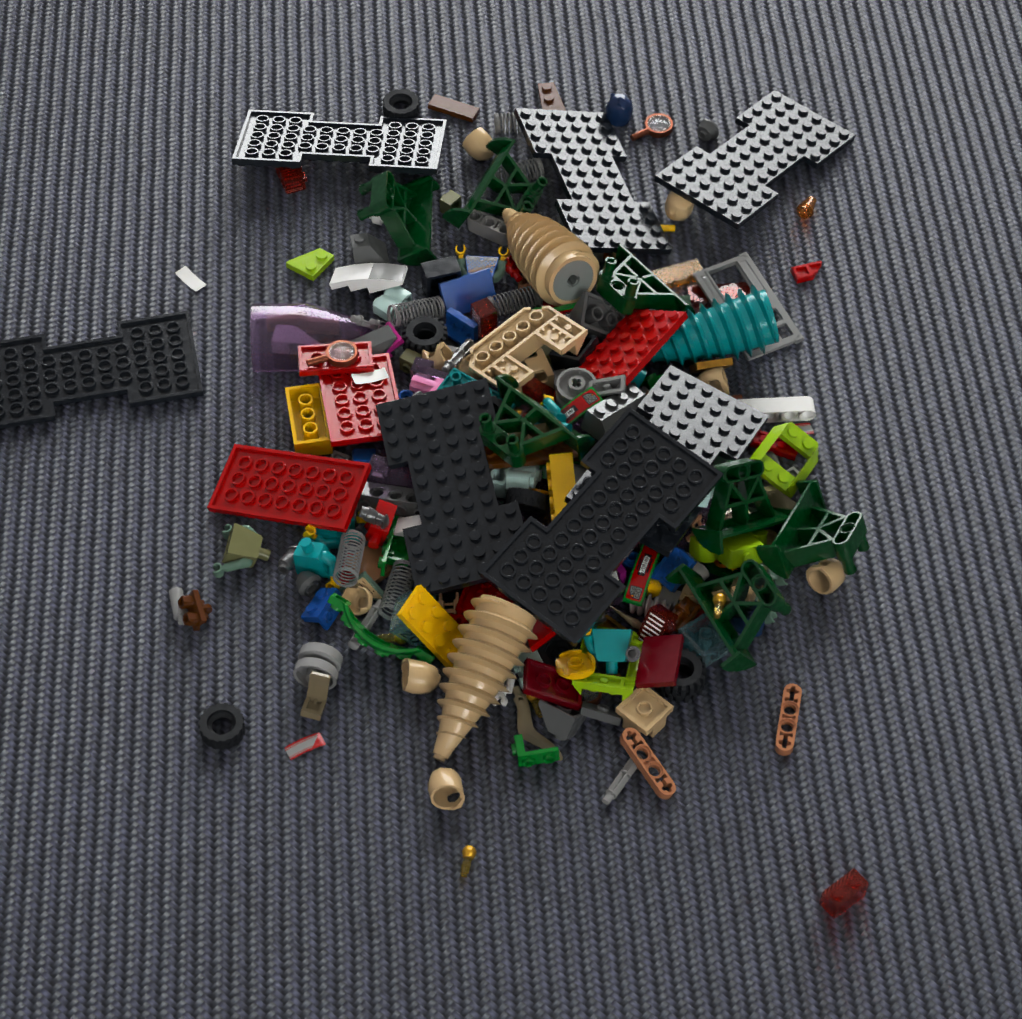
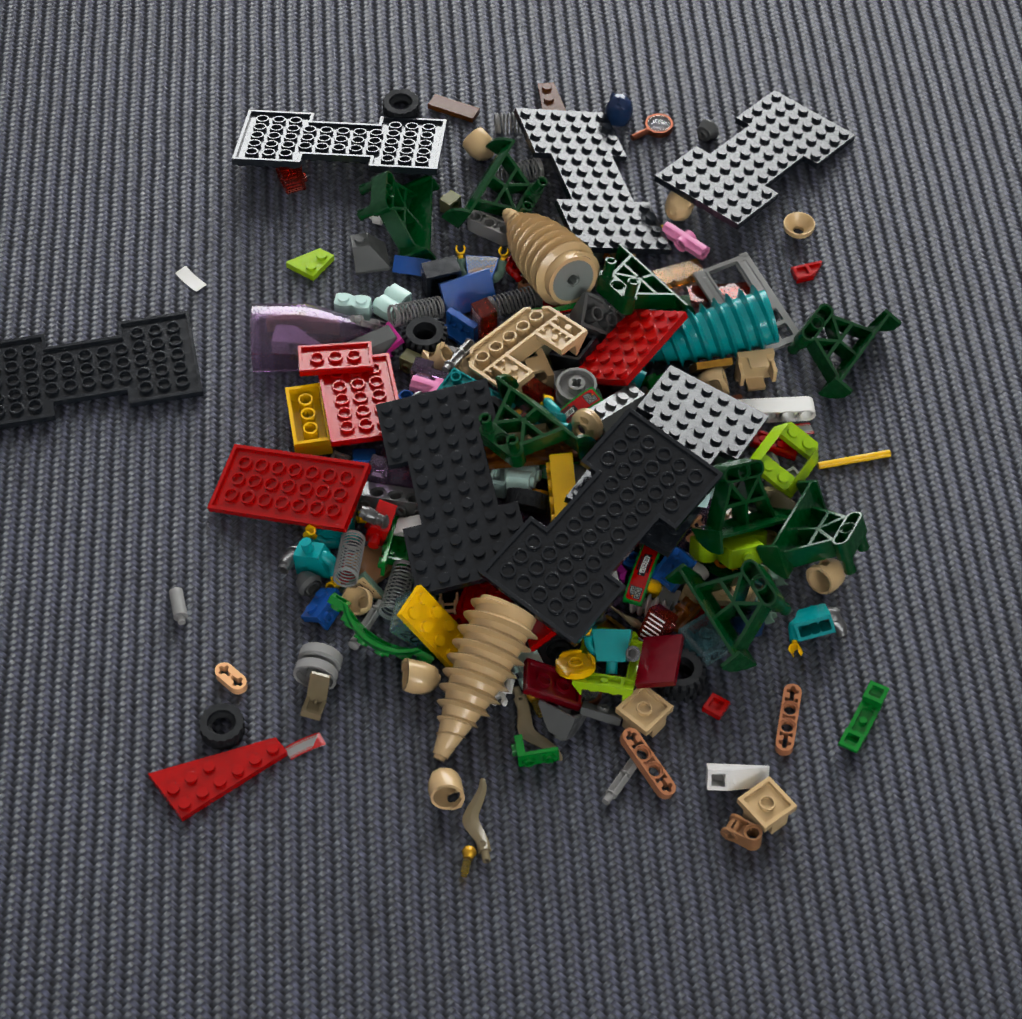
(197, 610): reddish brown hips -> none
(205, 780): none -> red wing
(228, 681): none -> light nougat beam
(241, 549): olive torso -> none
(338, 353): piece -> none
(353, 305): none -> light aqua brick
(369, 275): white slope -> none
(369, 377): white sticker -> none
(391, 638): clear yellow piece -> none
(408, 265): none -> blue slope
(473, 825): none -> dark tan piece
(589, 421): none -> tan piece
(609, 385): light grey slope -> none
(685, 241): none -> bright pink piece
(715, 706): none -> red plate
(719, 600): piece -> none
(734, 776): none -> white slope
(740, 829): none -> medium nougat piece
(754, 367): none -> tan panel
(767, 805): none -> tan panel
(799, 221): none -> tan piece
(806, 208): clear orange cone -> none
(813, 623): none -> teal torso
(824, 318): none -> dark green piece
(844, 893): clear red brick -> none
(853, 459): none -> yellow bar
(864, 717): none -> green slope

